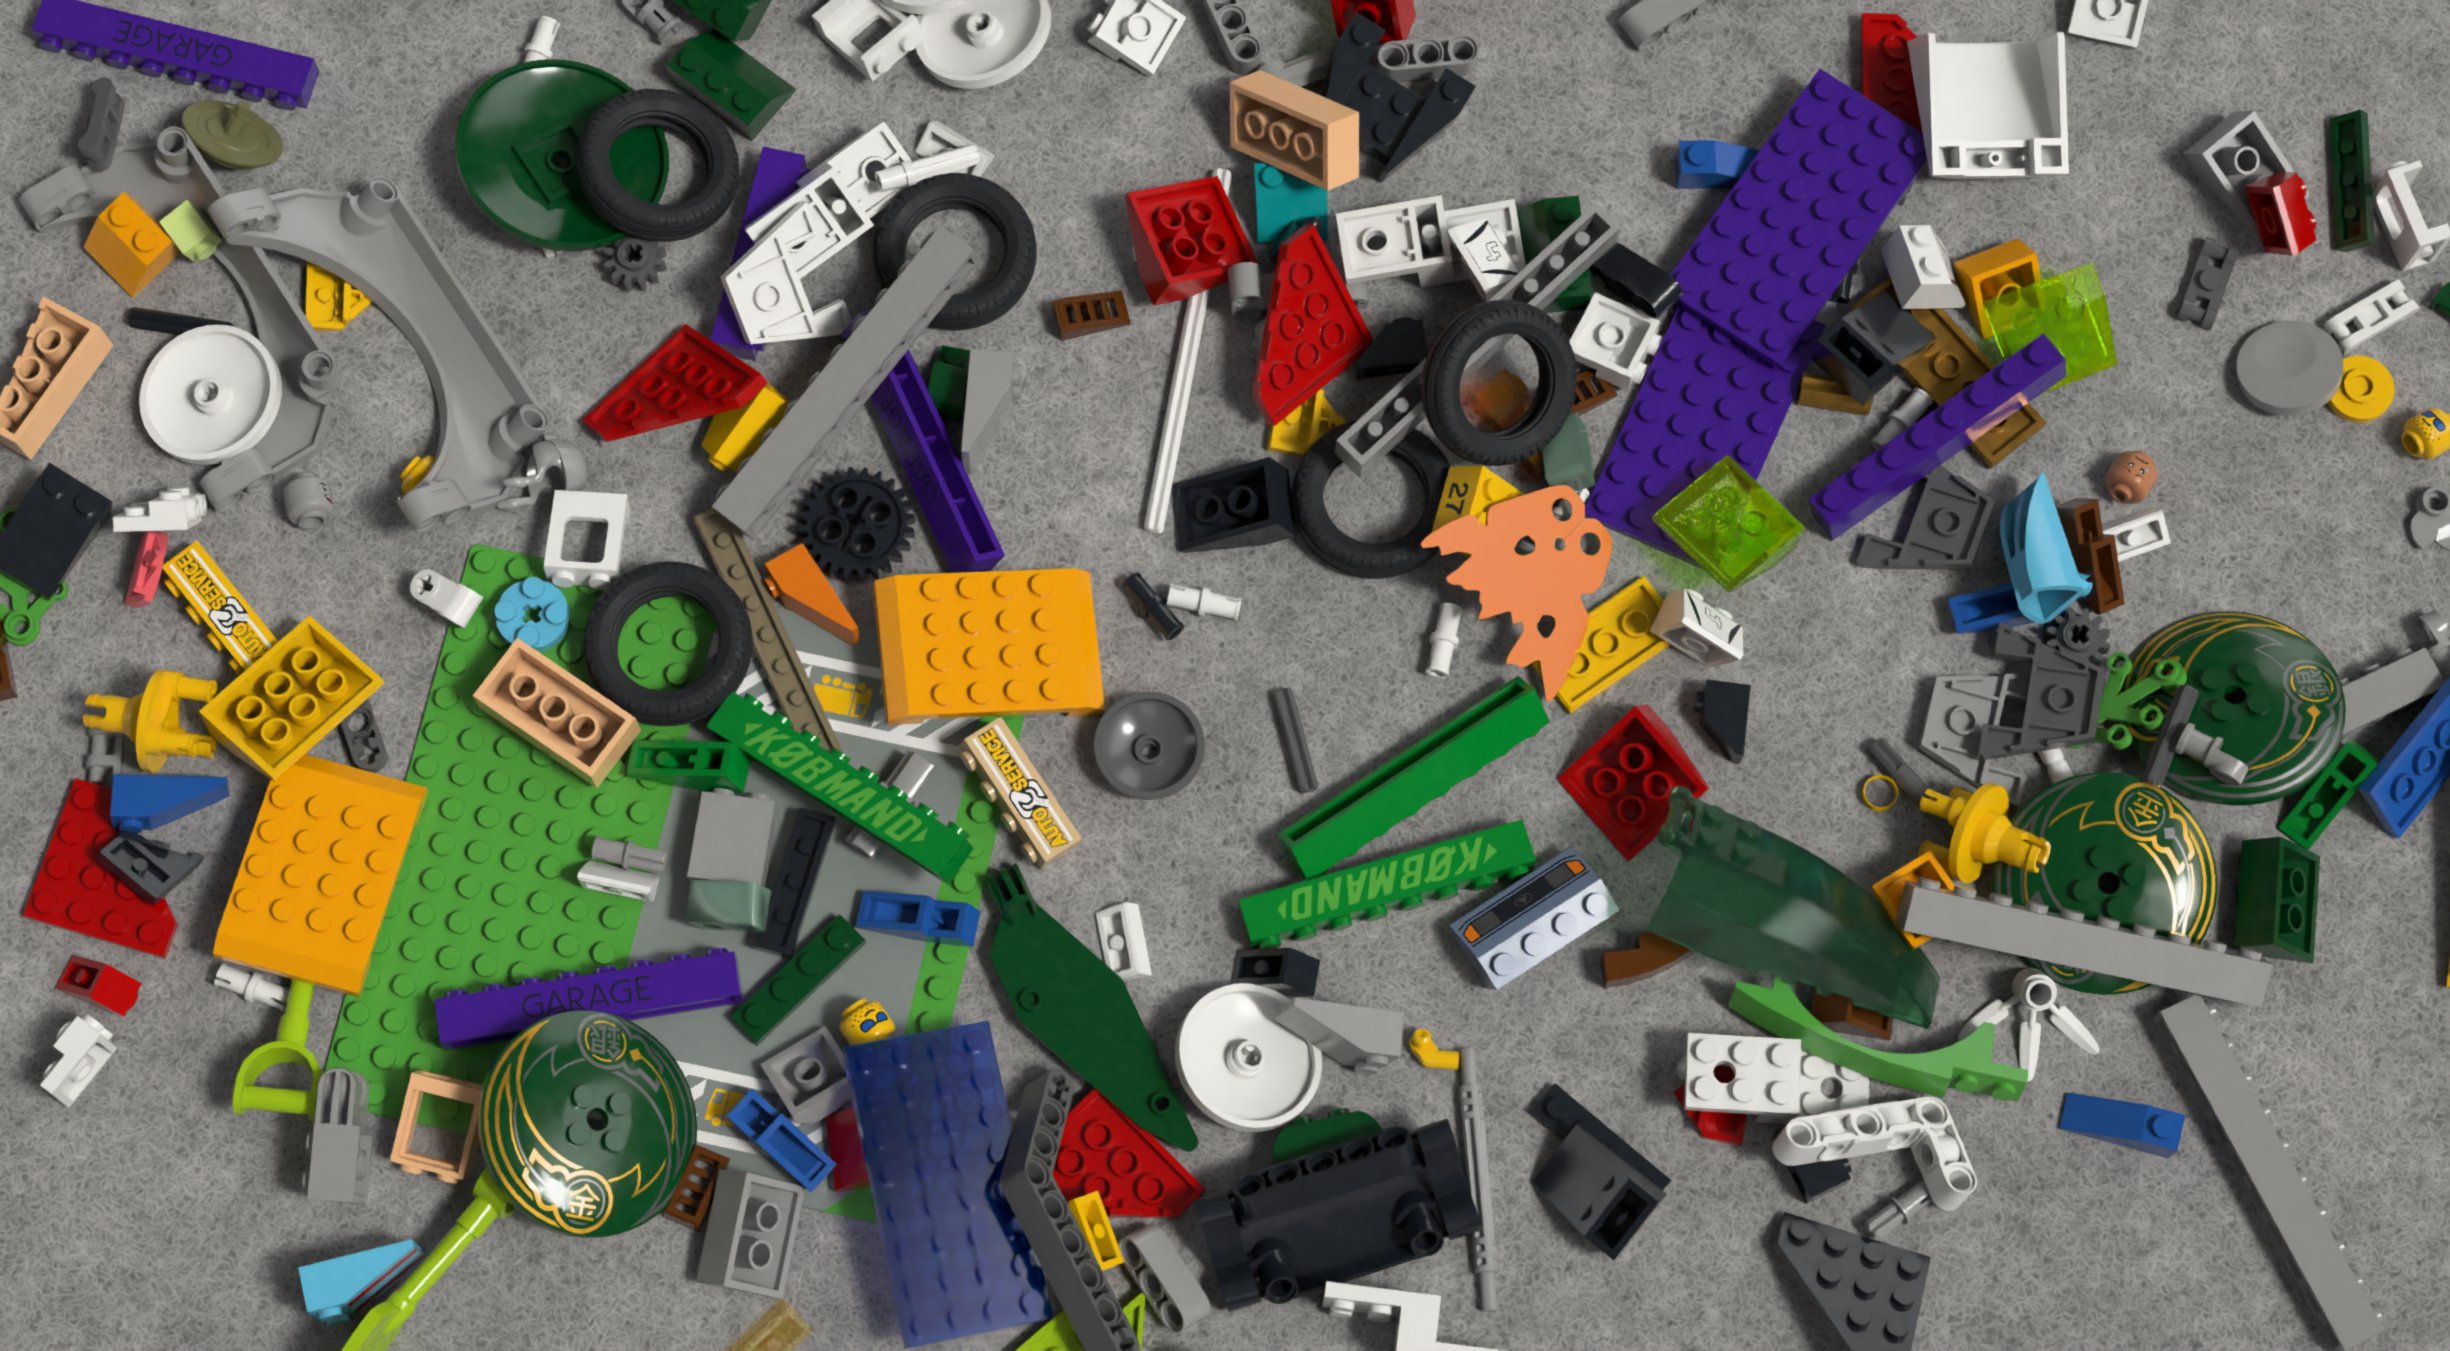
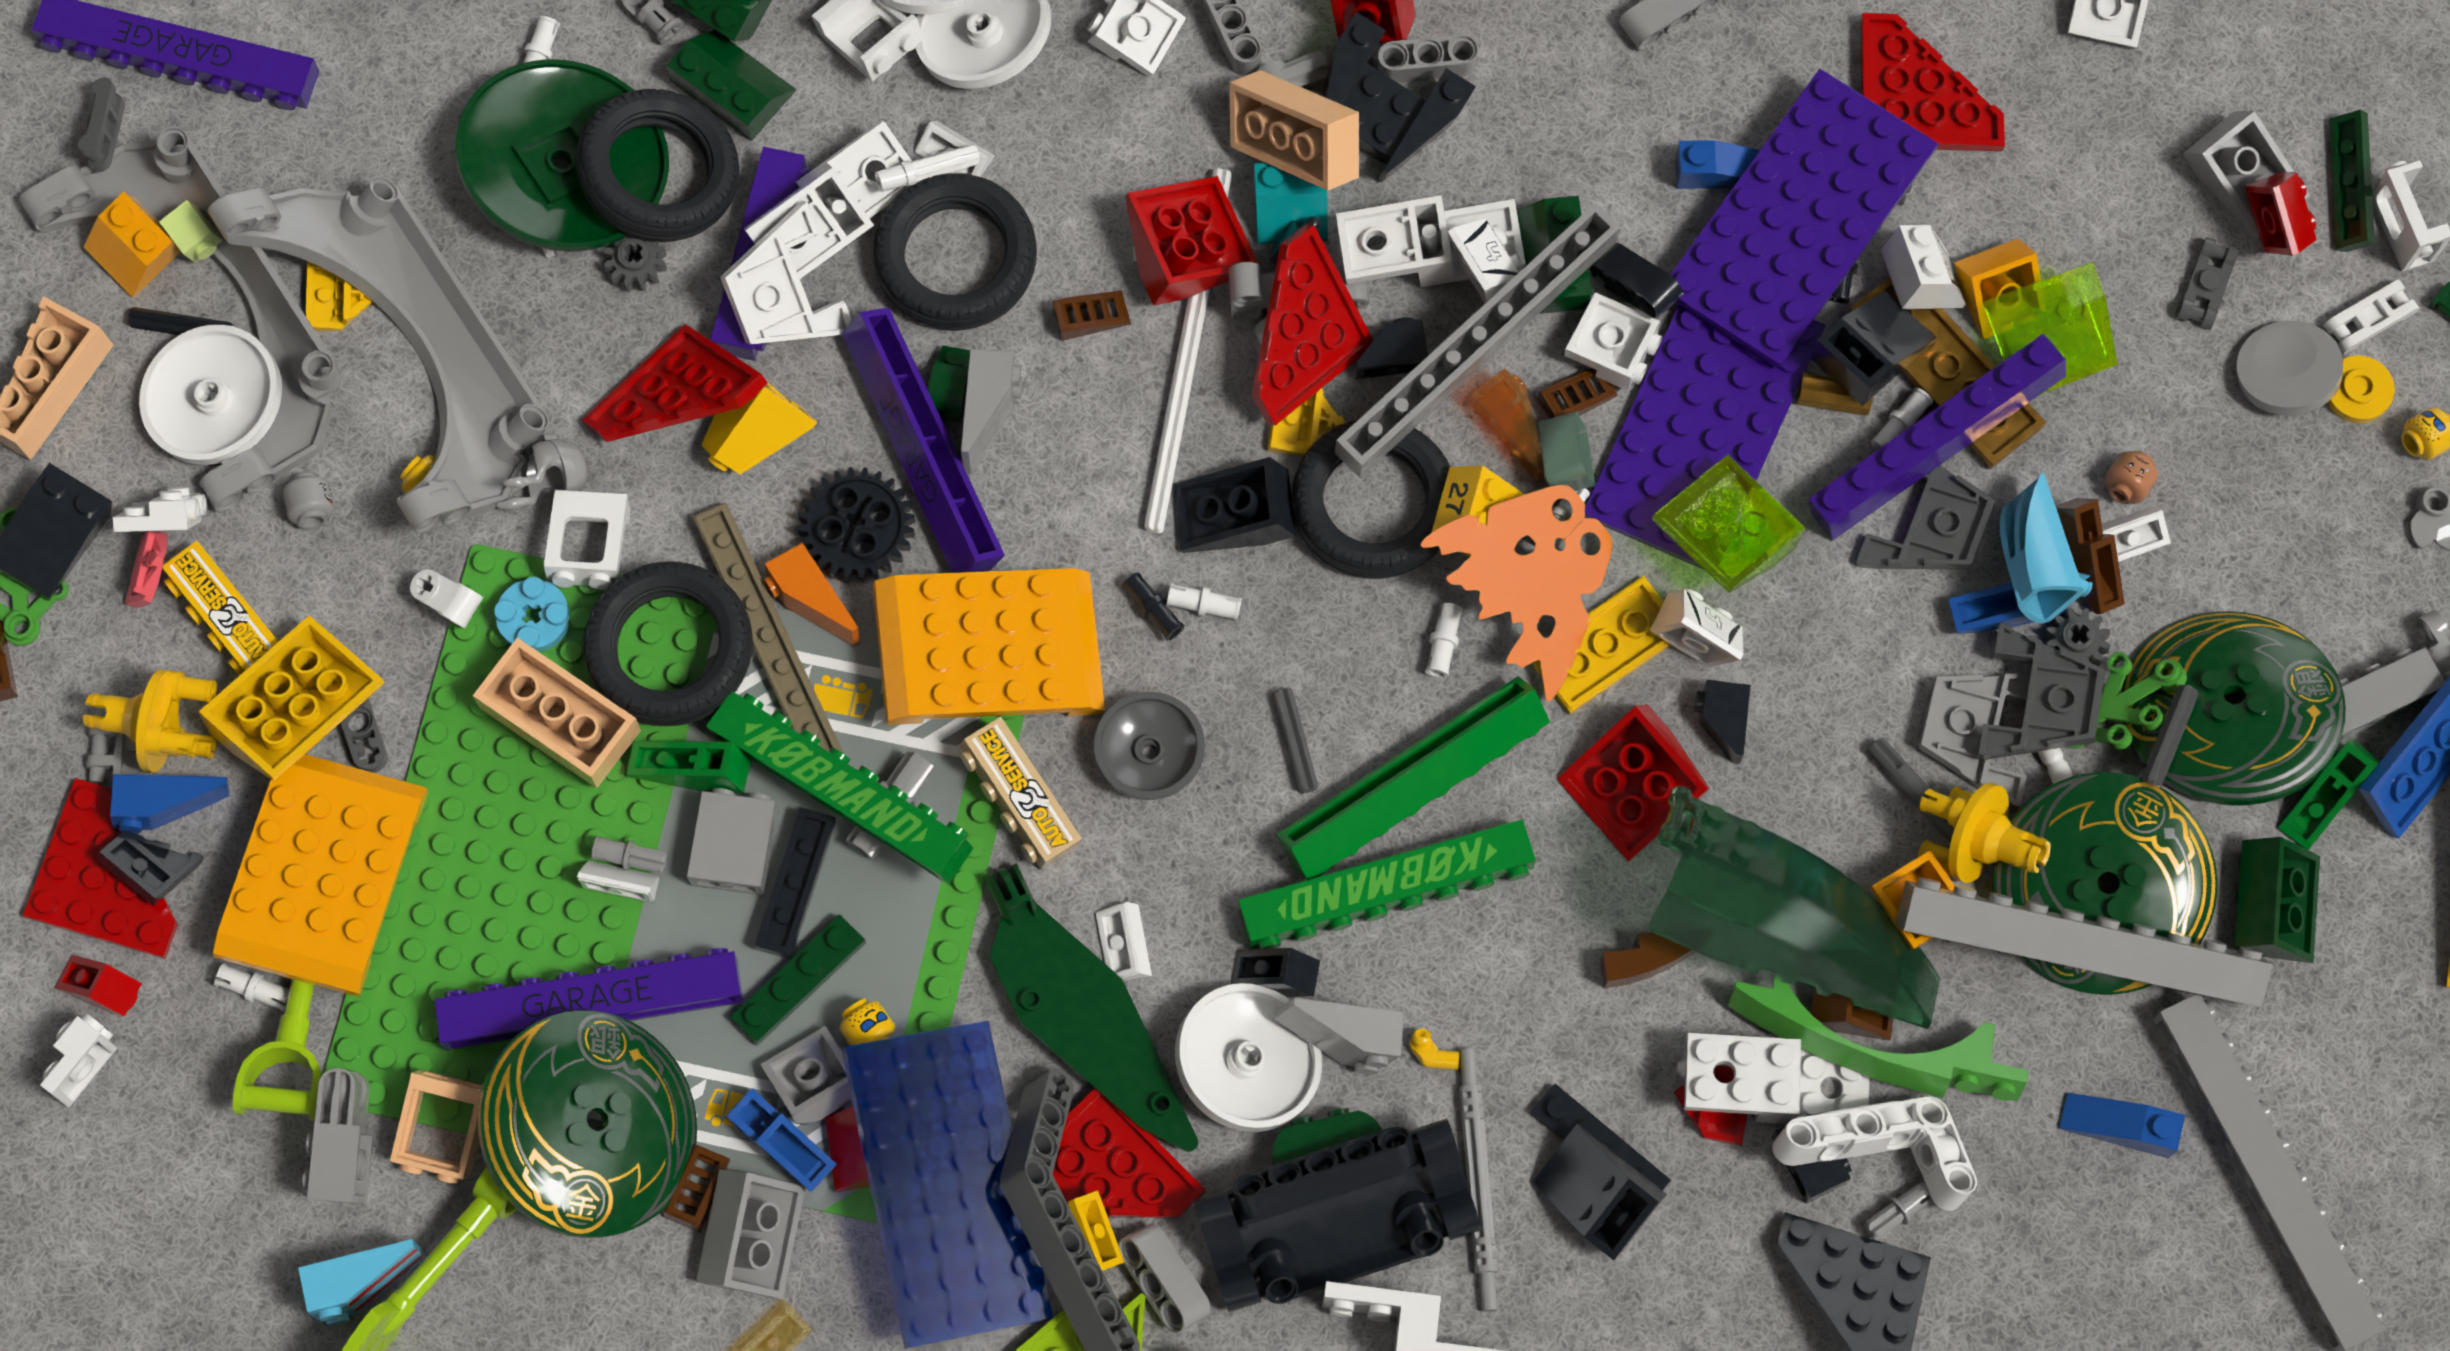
(232, 134): olive piece -> none
(728, 905): sand green piece -> none
(845, 382): light grey brick -> none
(918, 918): blue slope -> none
(1449, 357): black tyre -> none
(1533, 918): slope -> none
(1875, 808): yellow axle -> none
(1992, 107): white windscreen -> none
(2038, 1000): white plant -> none
(2208, 750): light grey connector -> none

